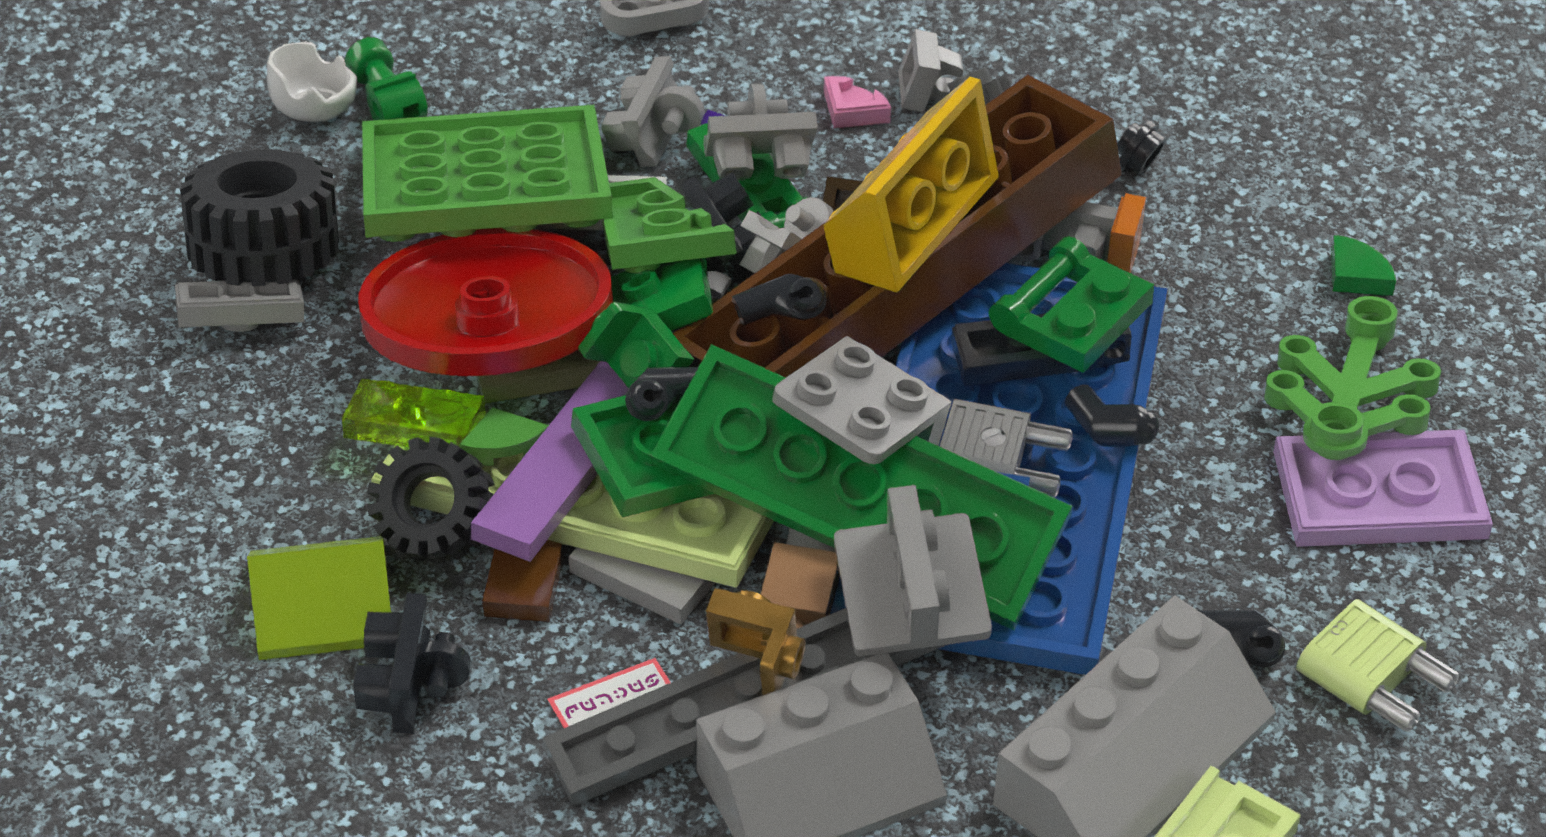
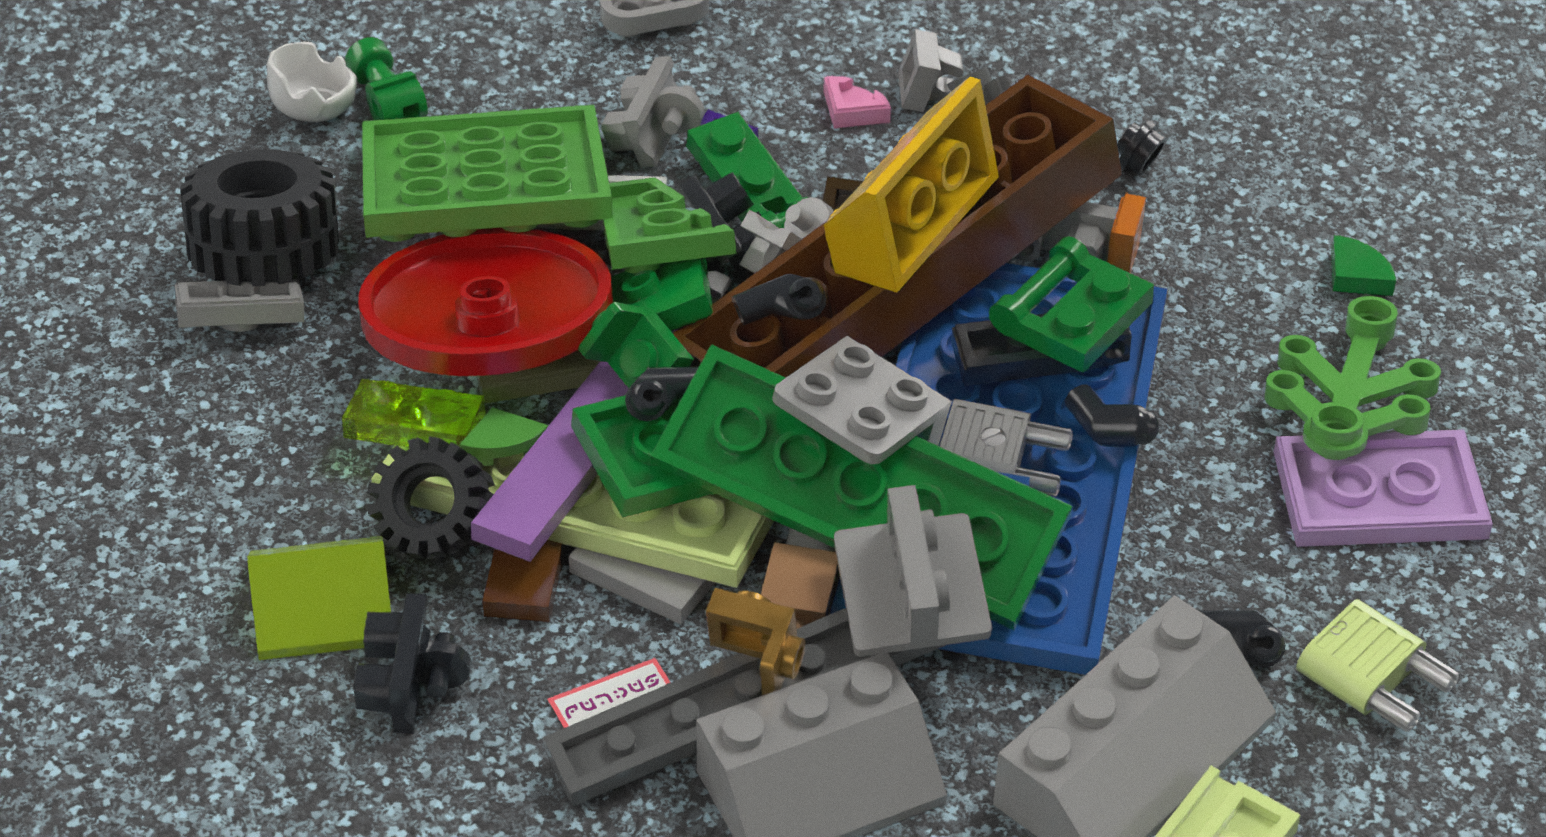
(760, 128): light grey hips -> none

